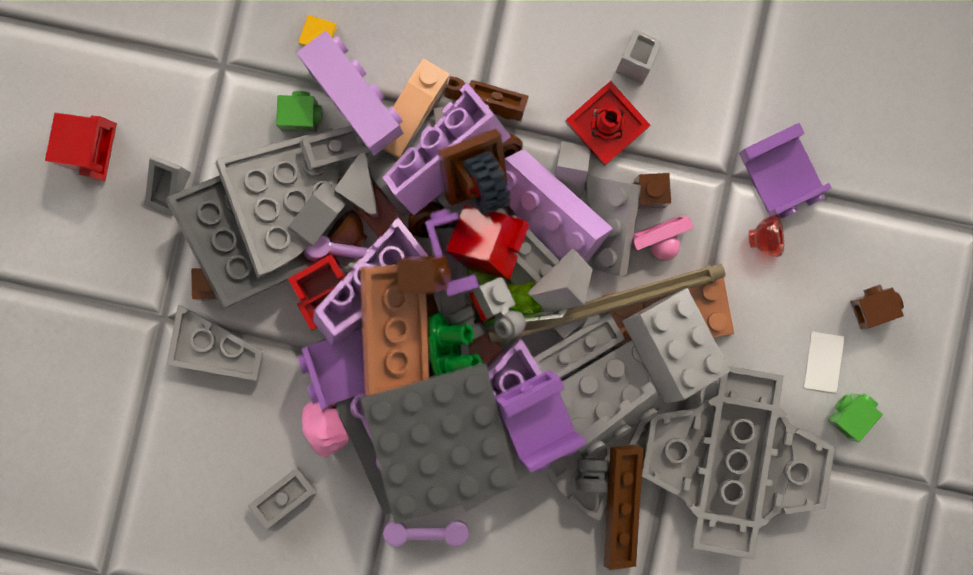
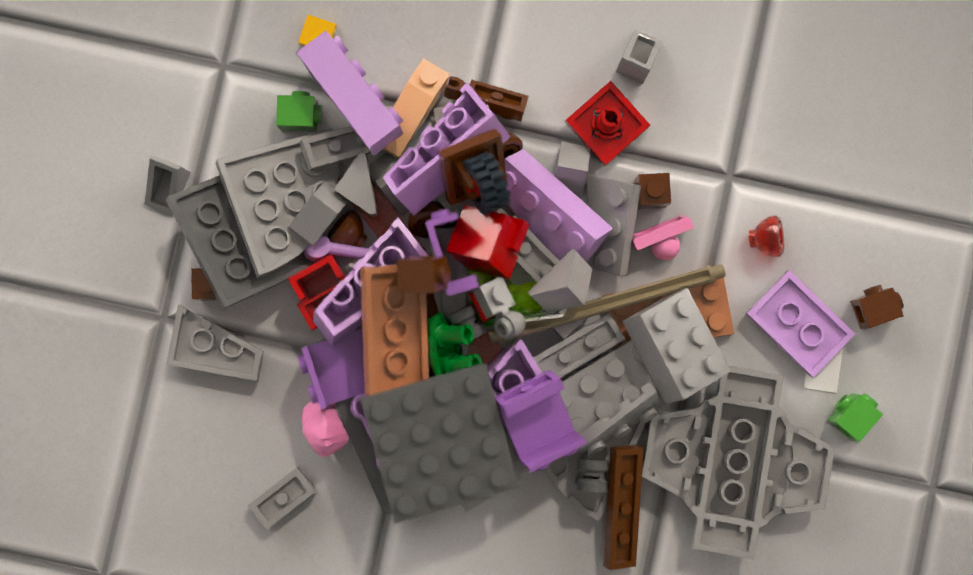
(81, 144): red plate -> none
(397, 533): lavender bar -> none
(783, 172): medium lavender panel -> none
(800, 324): none -> lavender plate

